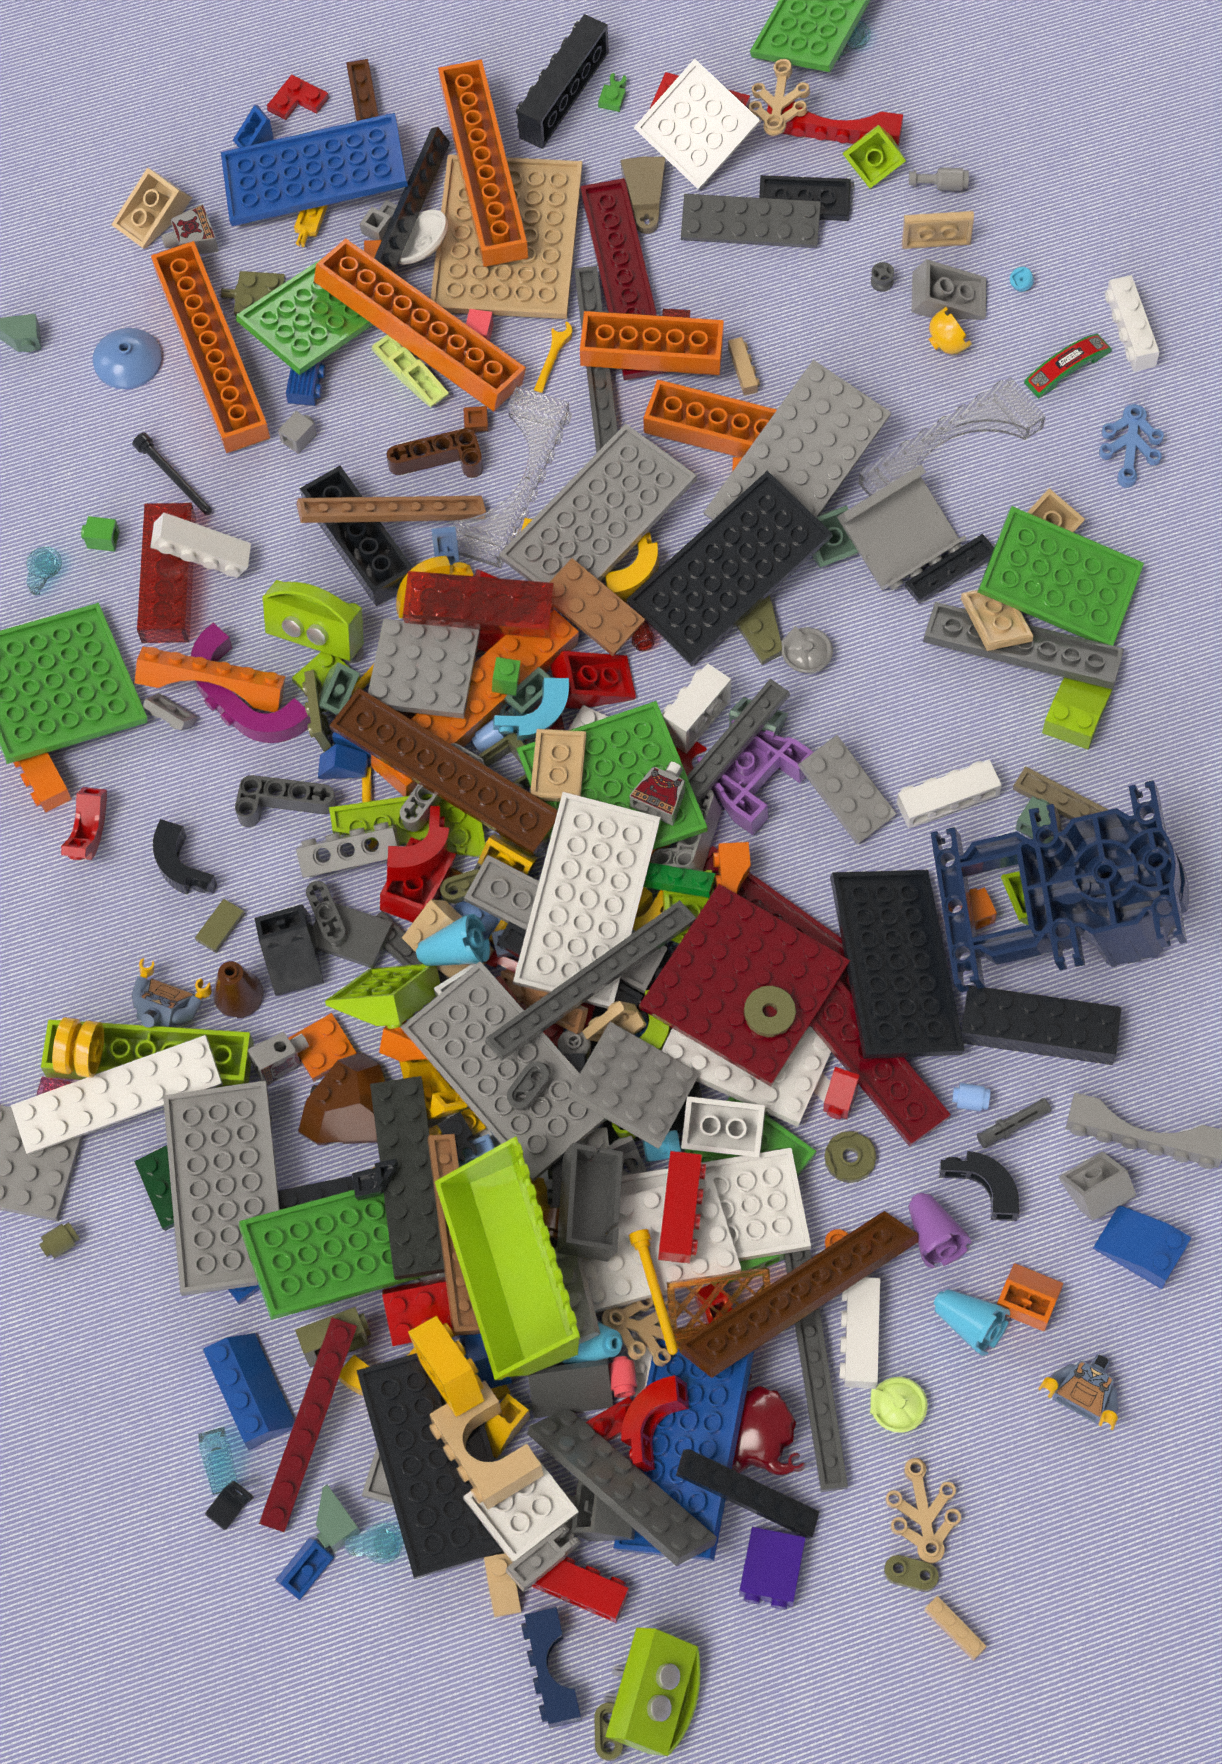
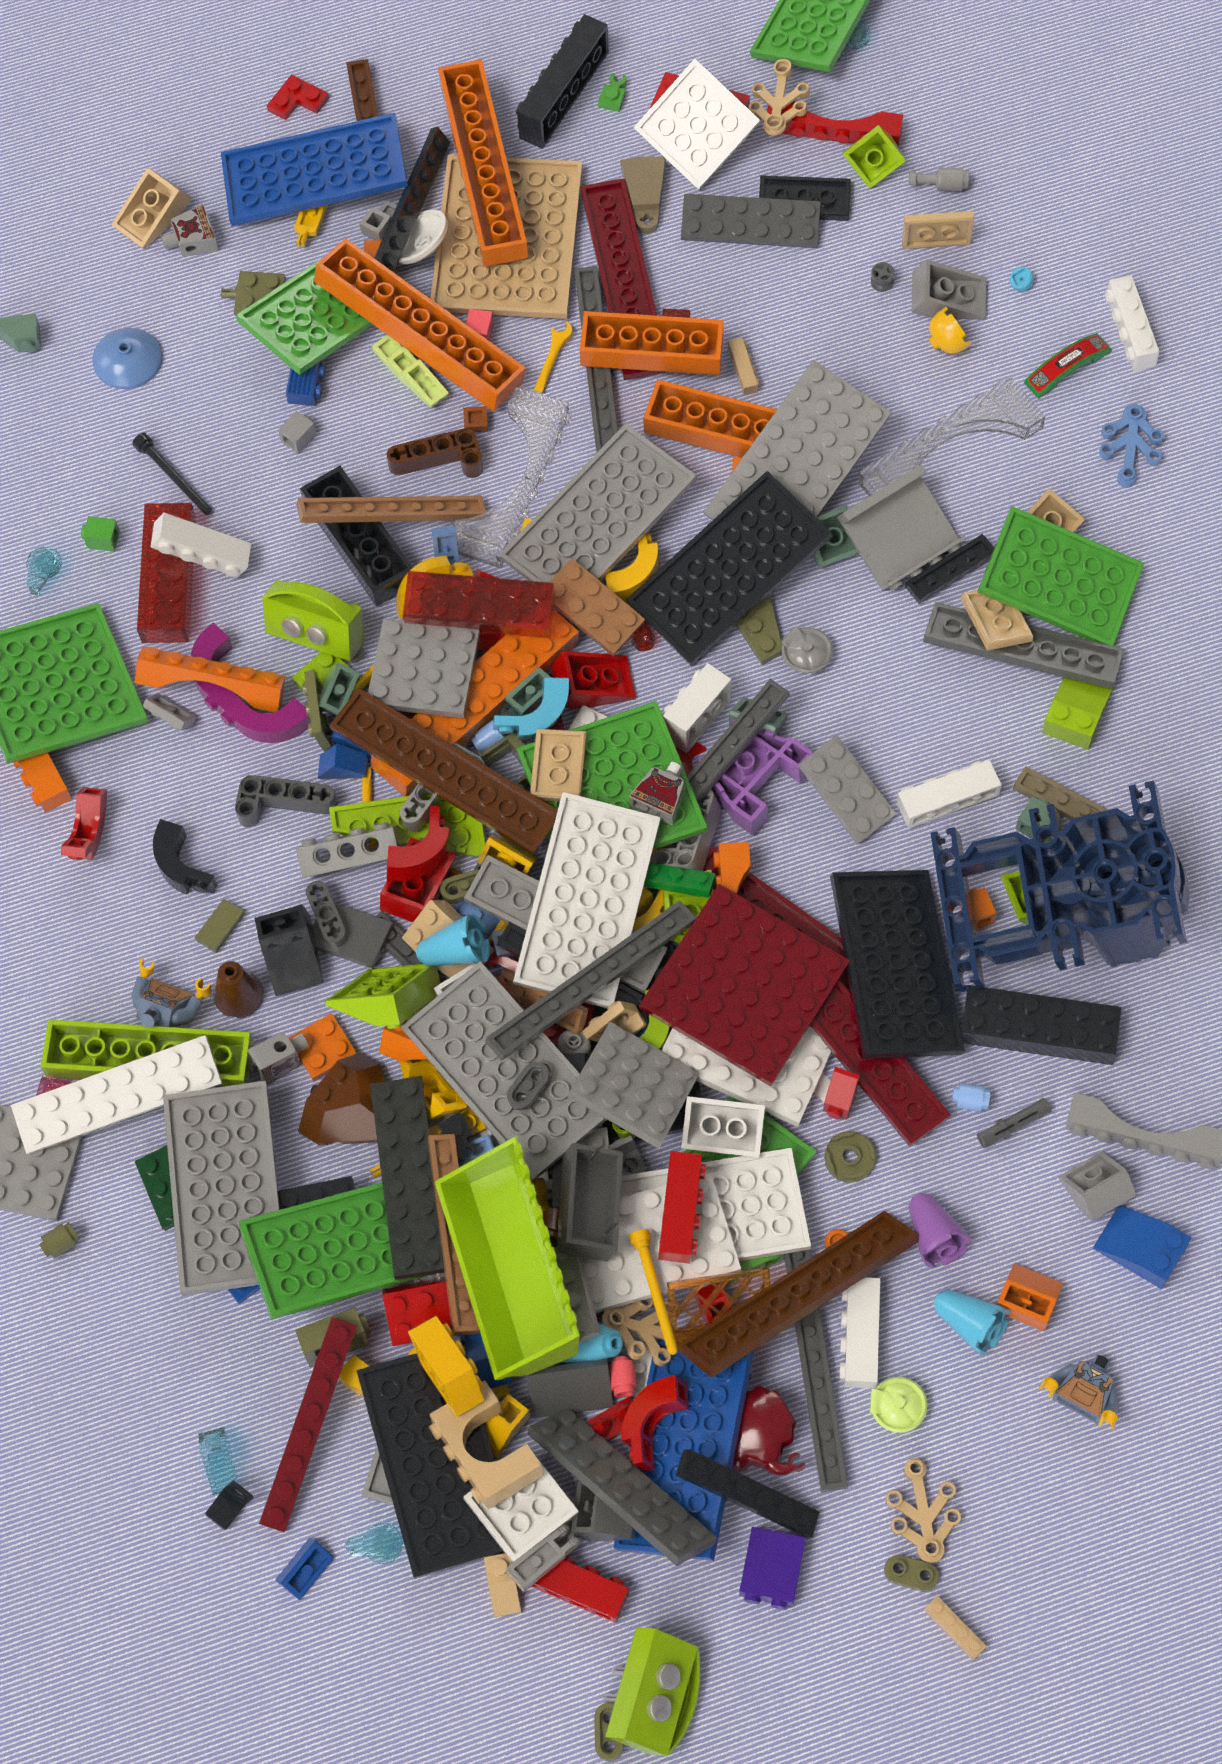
(78, 1047): yellow wheel -> none
(210, 347): orange brick -> none
(249, 1389): blue slope -> none
(254, 129): blue slope -> none
(334, 1521): sand green slope -> none
(375, 1180): black slope -> none
(506, 676): bright green brick -> none
(559, 1702): dark blue arch -> none
(670, 1143): medium azure bracket -> none
(775, 998): olive tile -> none
(991, 1176): black arch -> none

